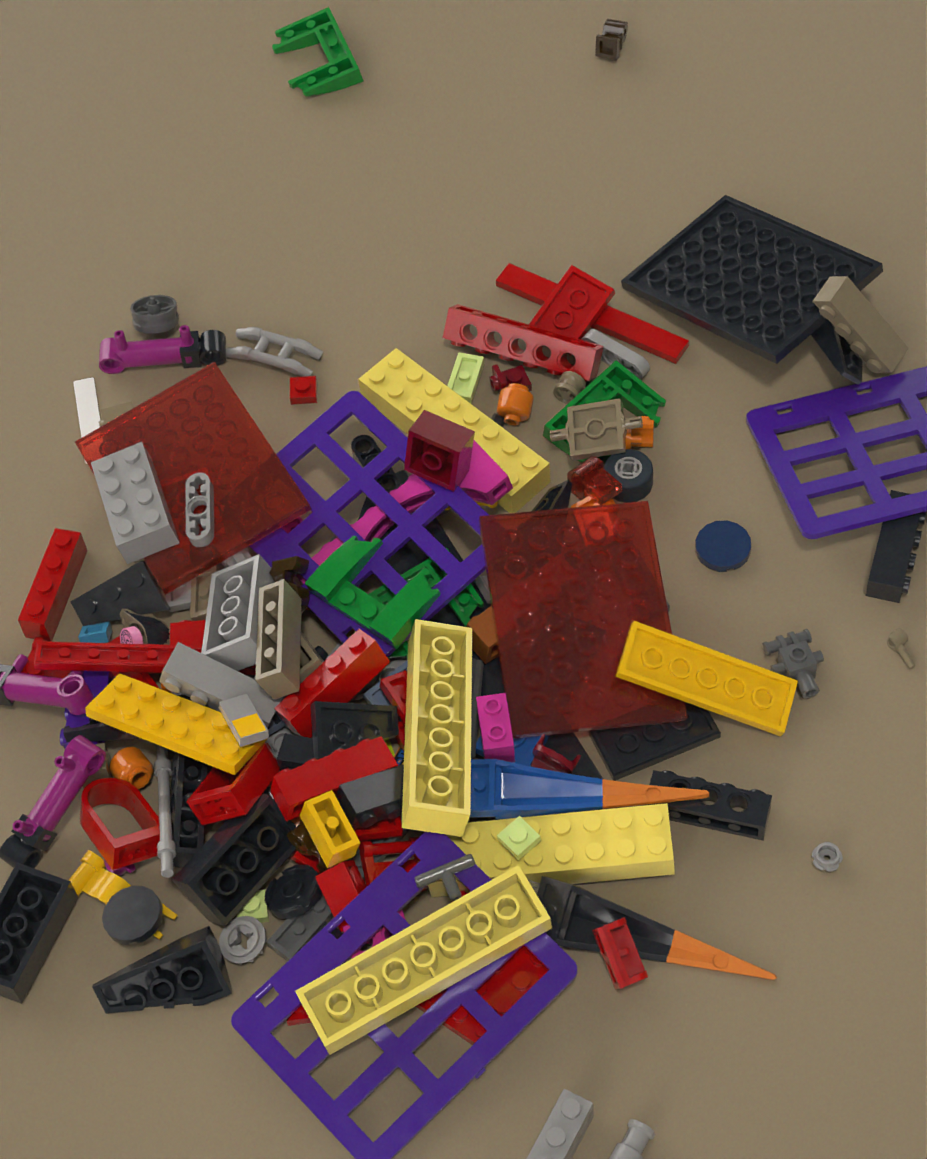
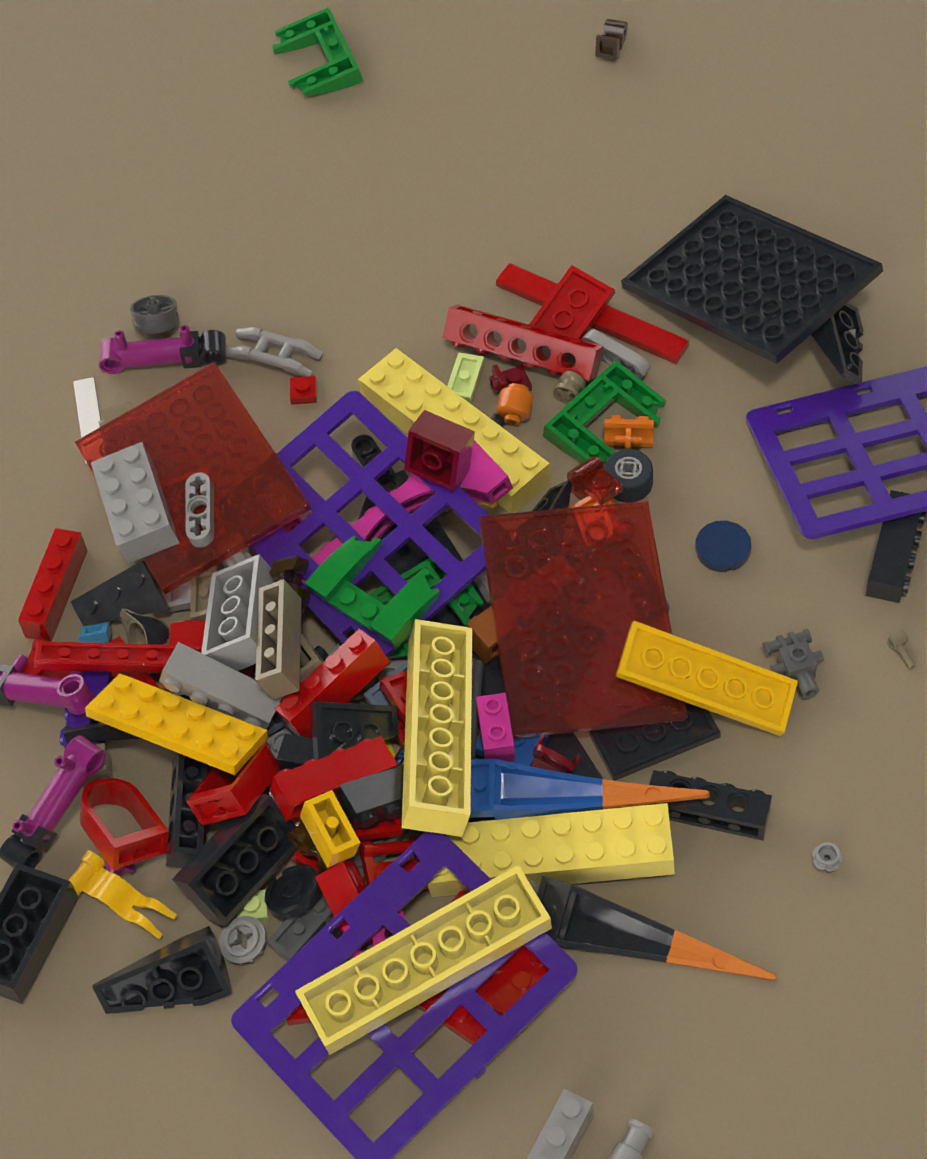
(131, 635): bright pink tile -> none
(132, 766): orange head -> none
(132, 915): black tile -> none
(166, 846): light grey bar -> none
(243, 720): light grey tile -> none
(446, 873): dark grey piece -> none
(519, 838): yellowish green plate -> none
(596, 429): dark tan plate -> none
(620, 953): red hinge -> none
(860, 324): dark tan brick -> none

